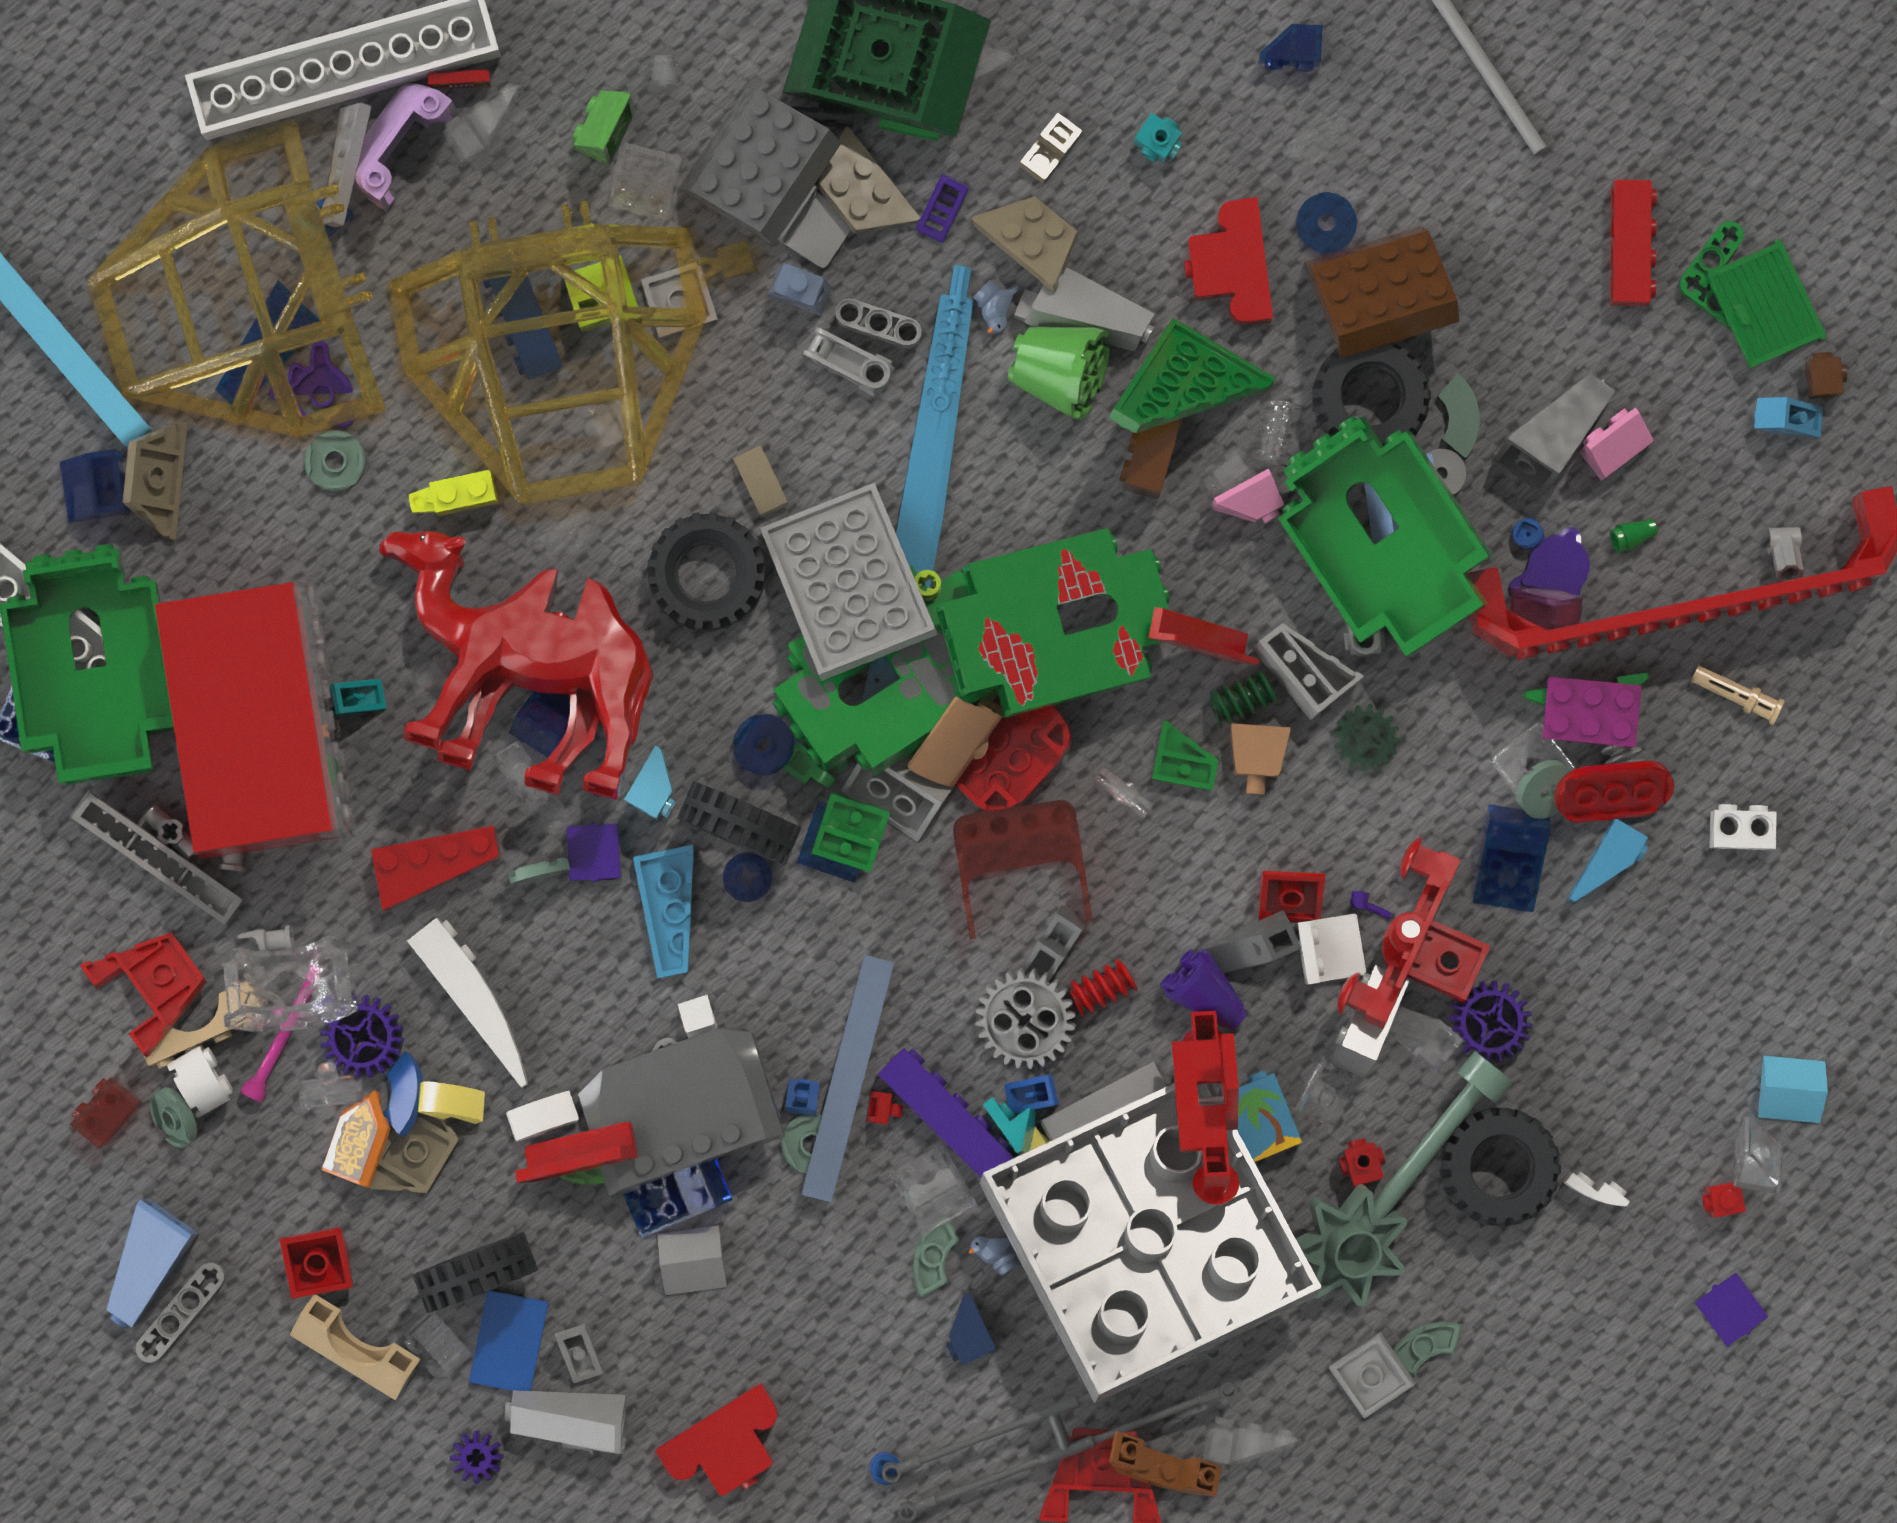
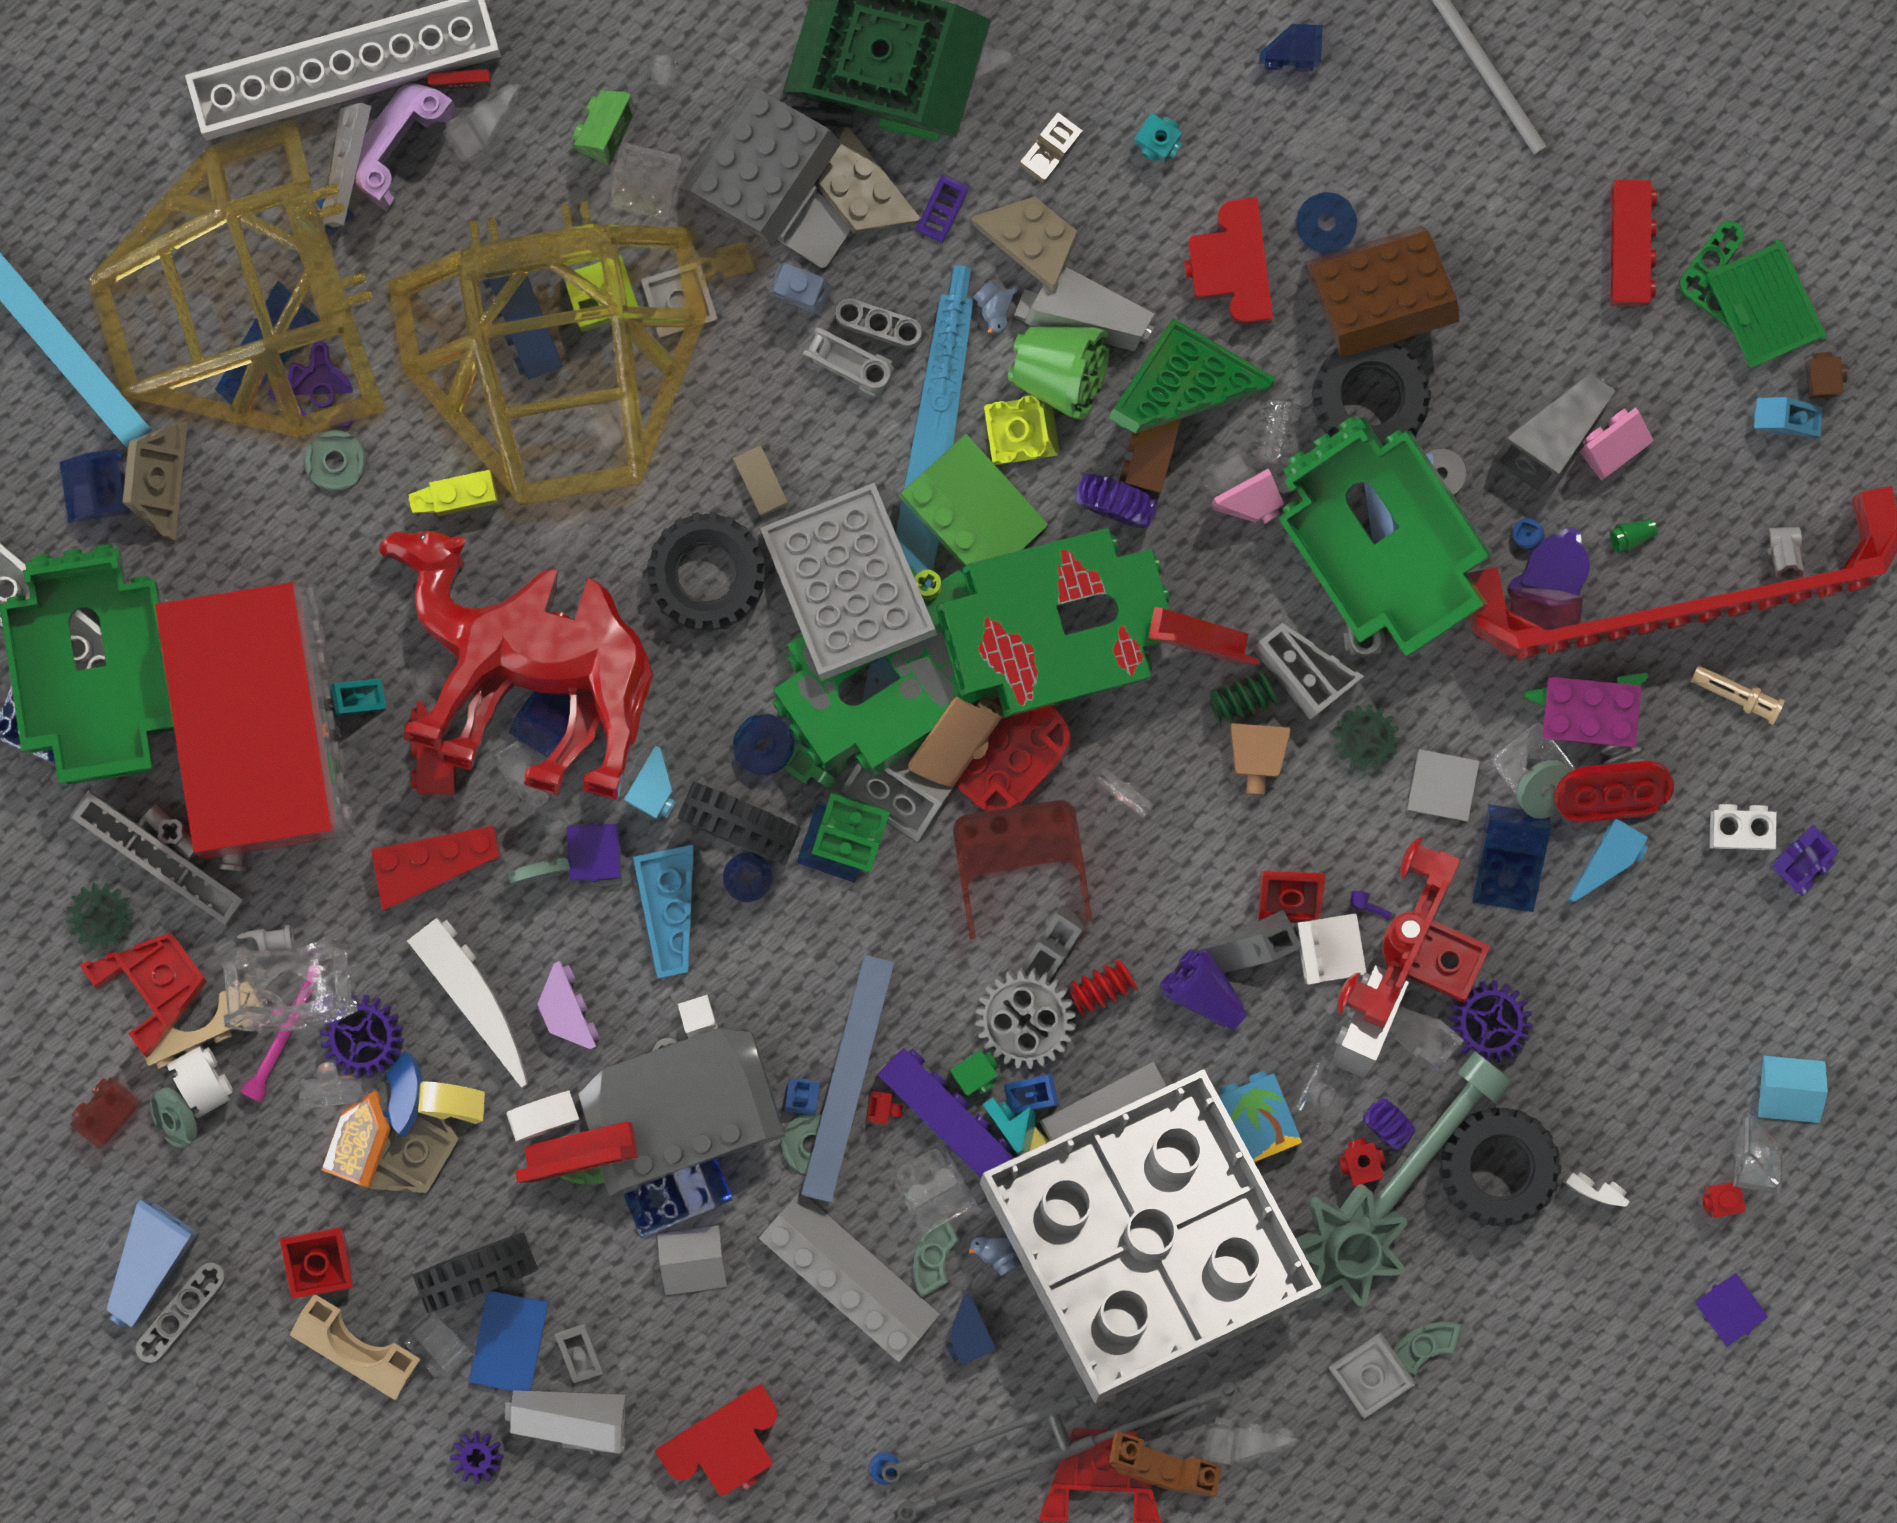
(97, 901): none -> clear green gear
(431, 775): none -> red slope
(564, 1009): none -> lavender slope
(849, 1276): none -> light grey slope
(972, 505): none -> bright green slope
(976, 1073): none -> green brick
(1021, 430): none -> neon yellow slope
(1116, 500): none -> dark purple gear
(1183, 761): green wing -> none
(1207, 1058): red piece -> none
(1389, 1124): none -> dark purple gear
(1442, 785): none -> light grey tile
(1462, 416): sand green tile -> none
(1805, 858): none -> dark purple cylinder

